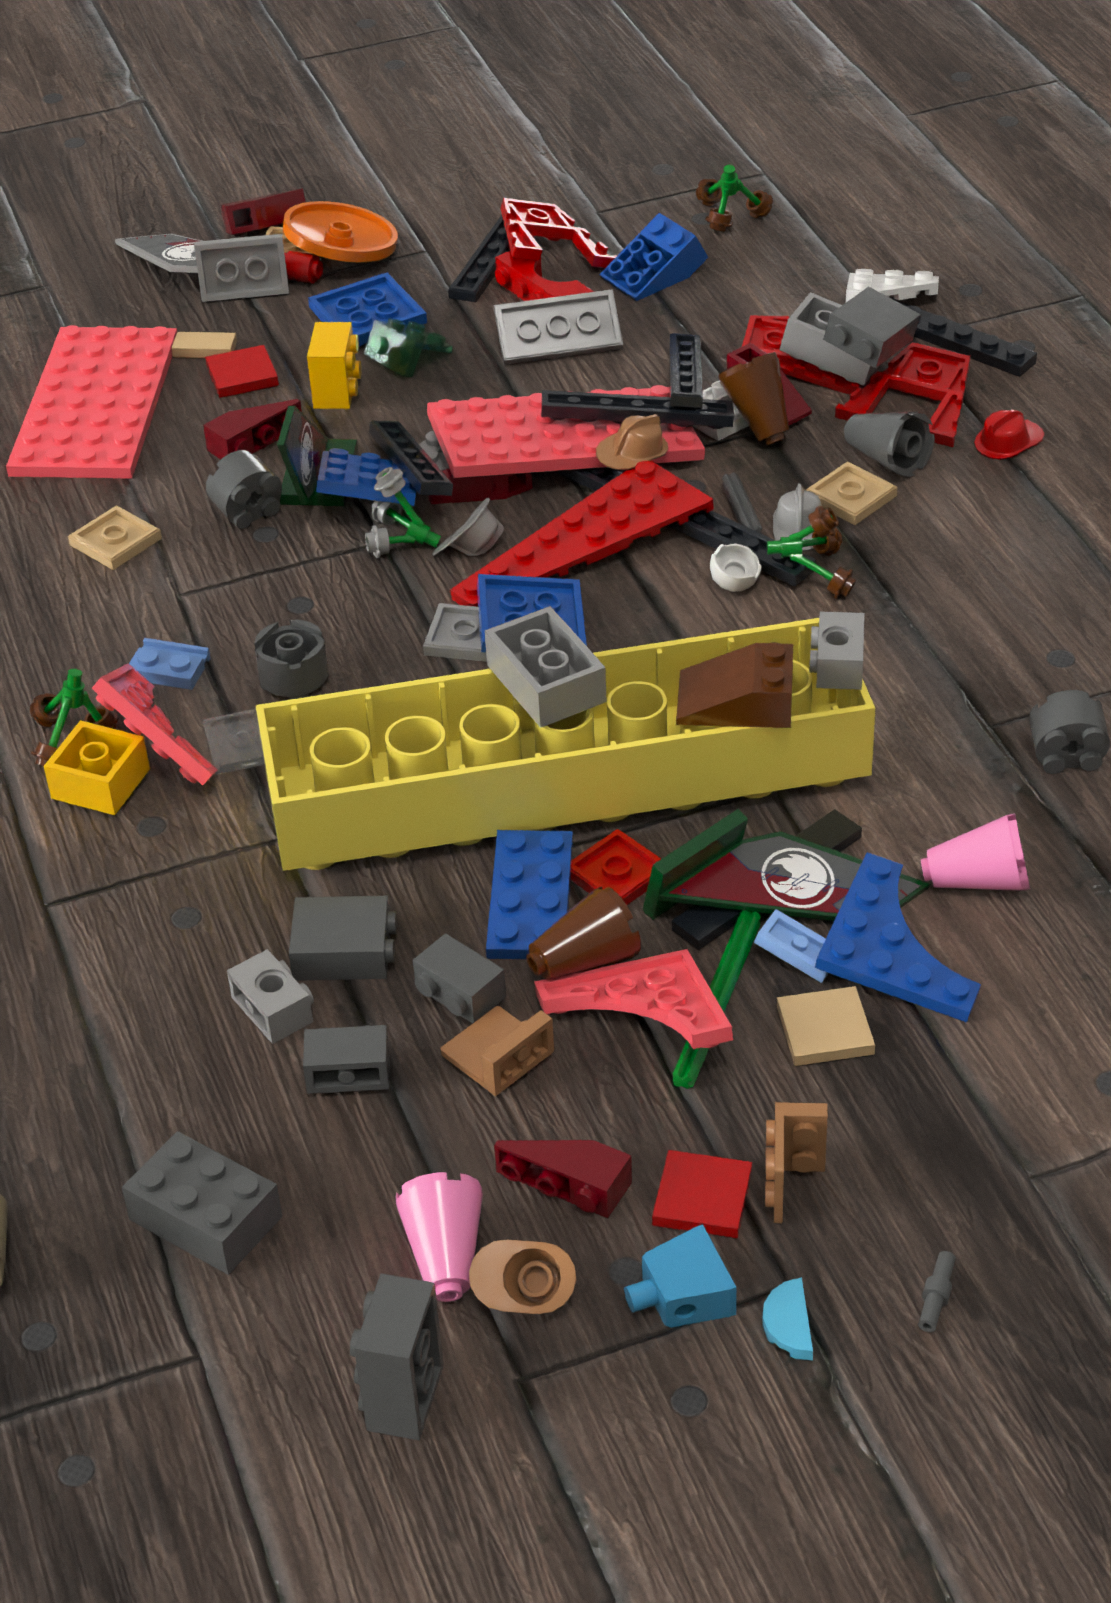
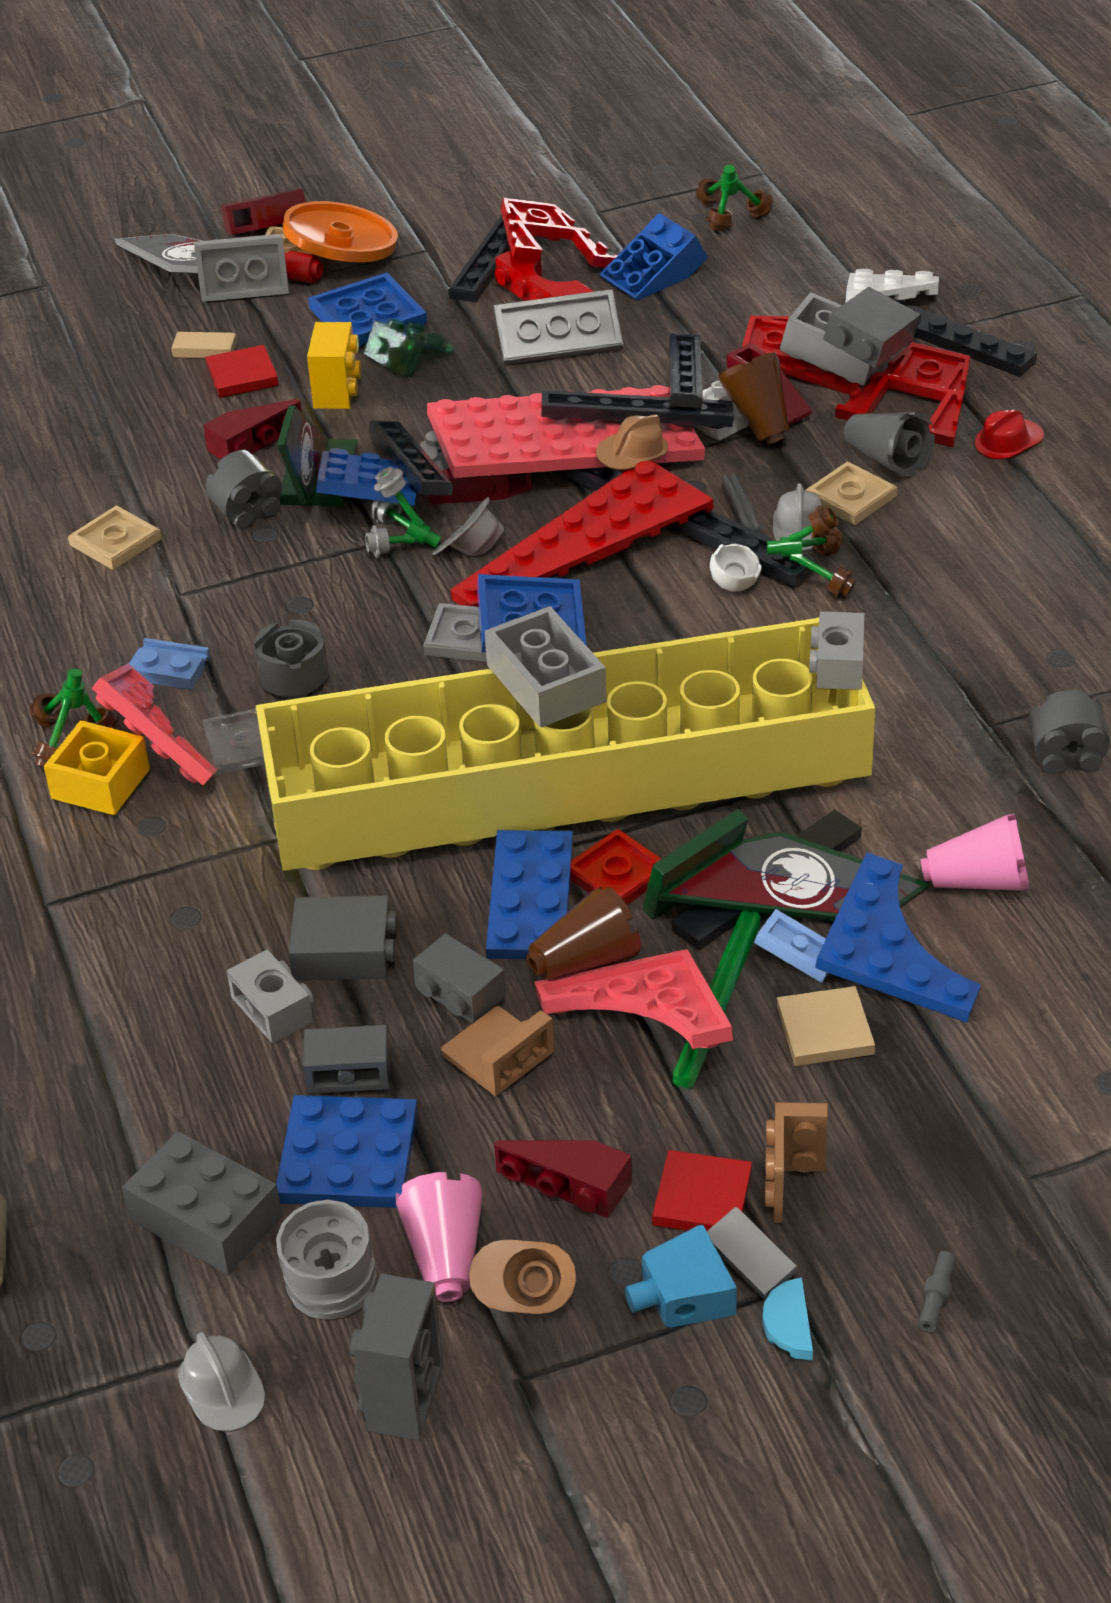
(93, 403): coral plate -> none
(221, 1383): none -> light grey piece
(326, 1259): none -> light grey wheel
(347, 1150): none -> blue plate
(739, 688): reddish brown slope -> none
(751, 1252): none -> light grey tile

